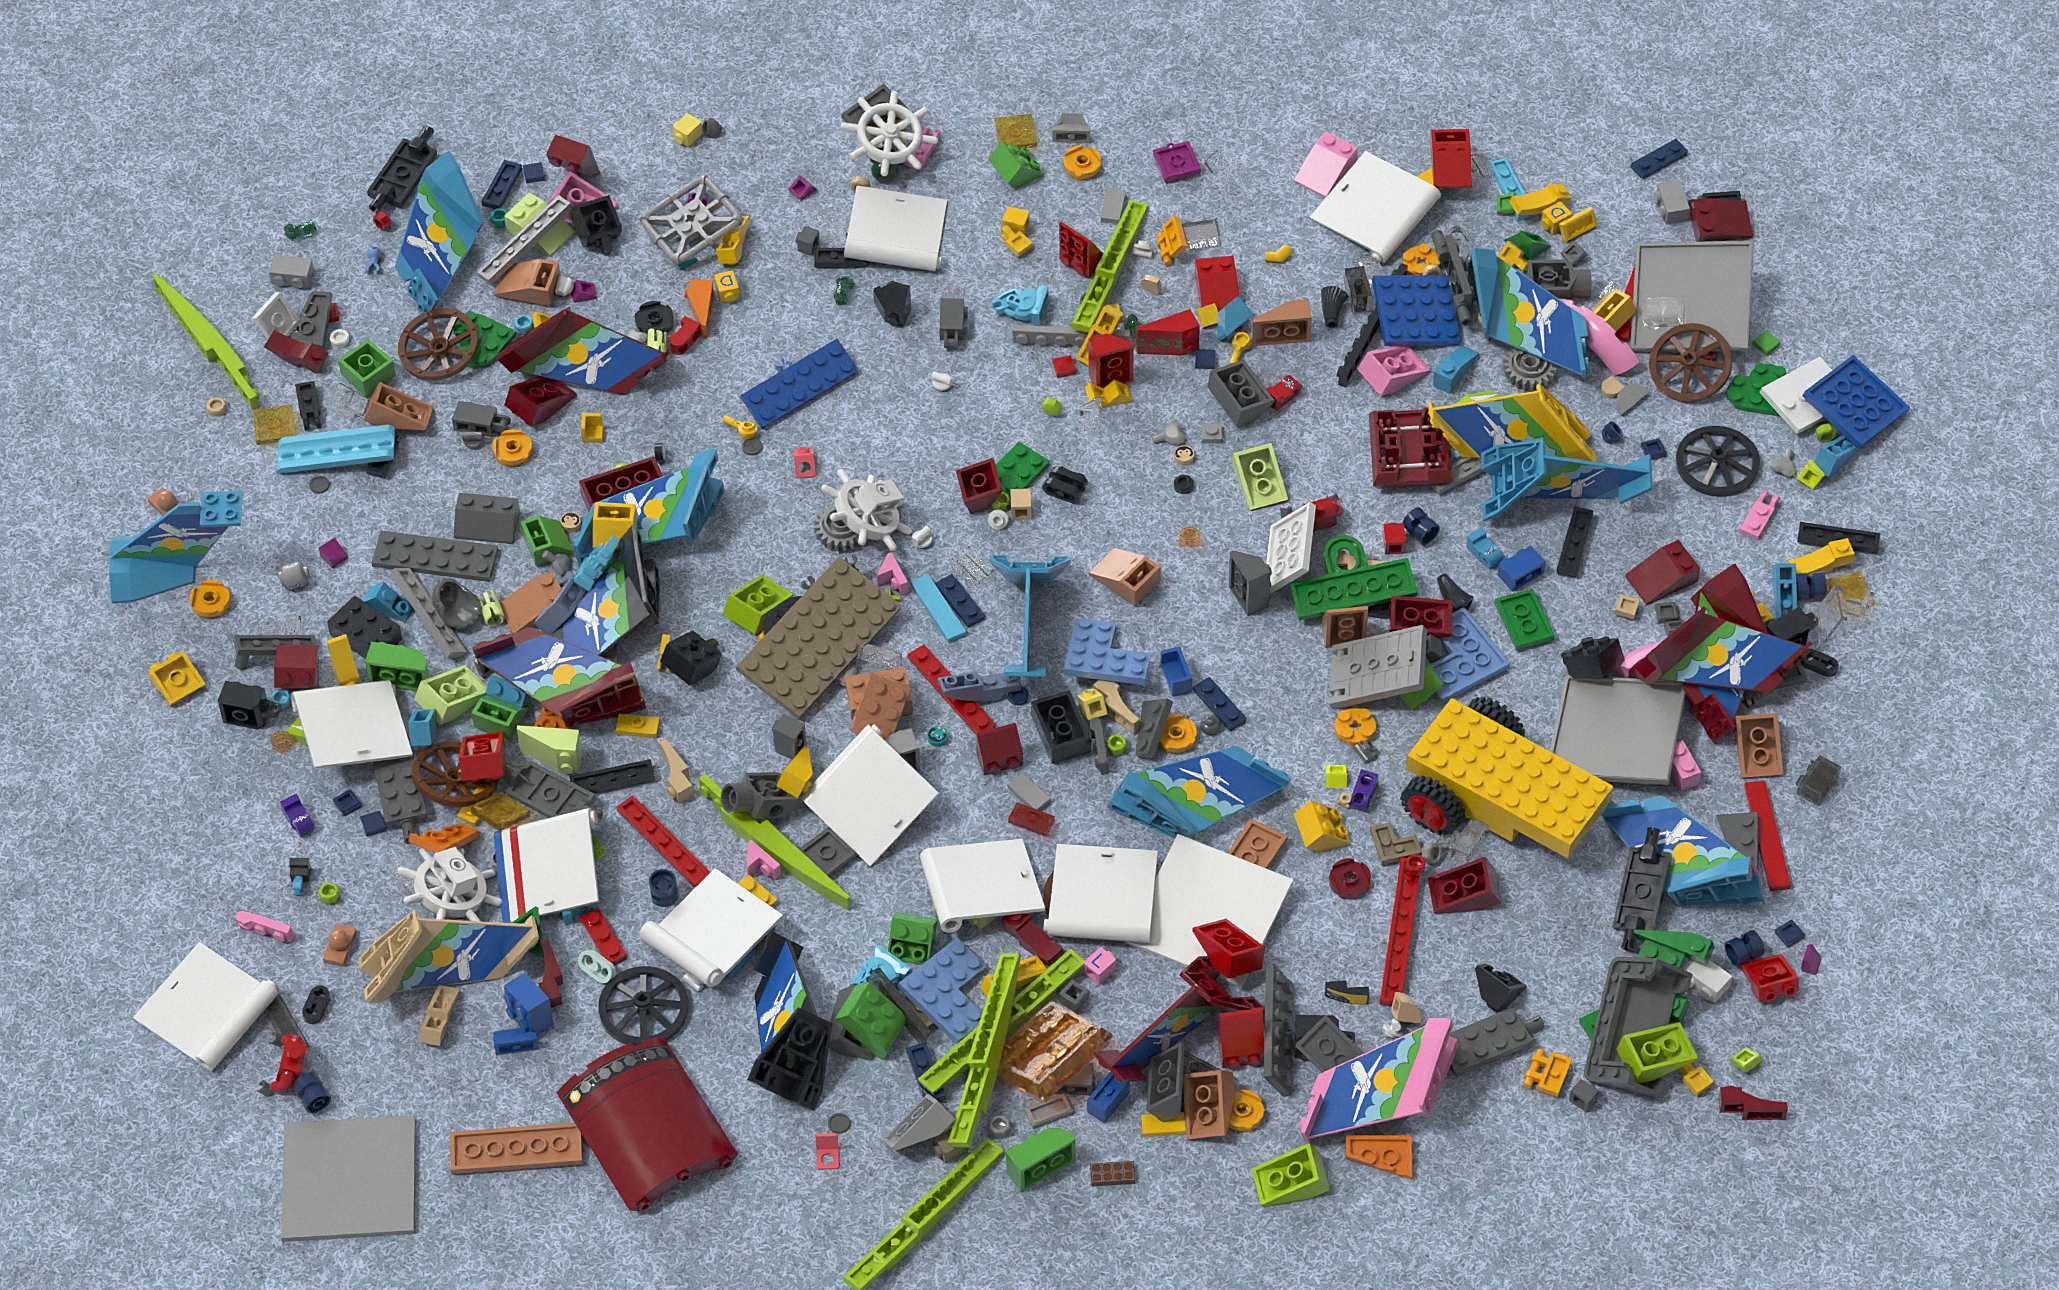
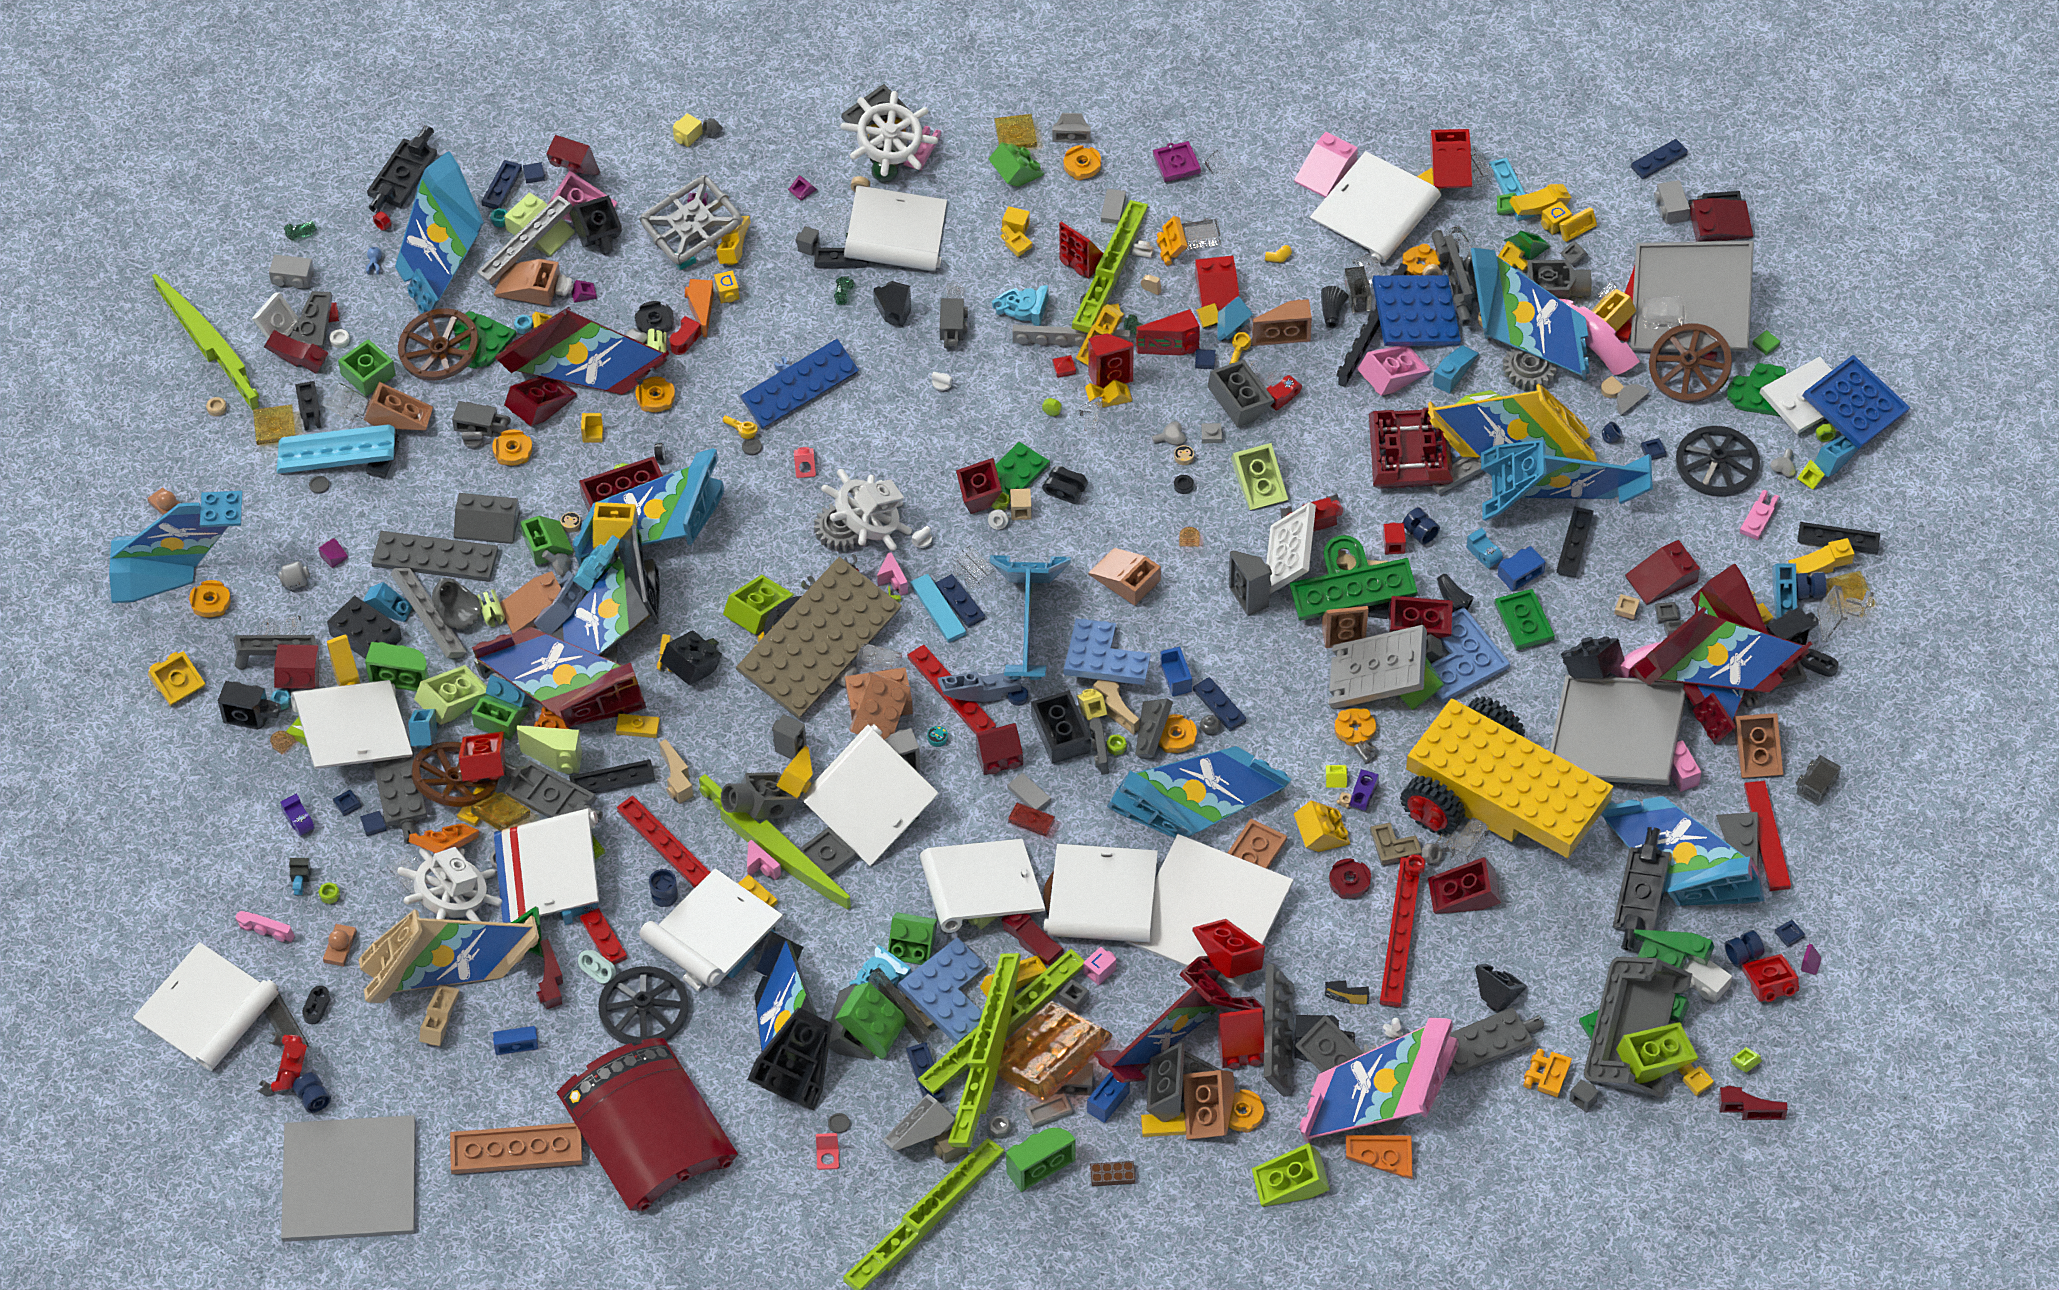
(528, 1005): blue brick -> none
(659, 403): none -> light orange plate
(1405, 1009): tan brick -> none

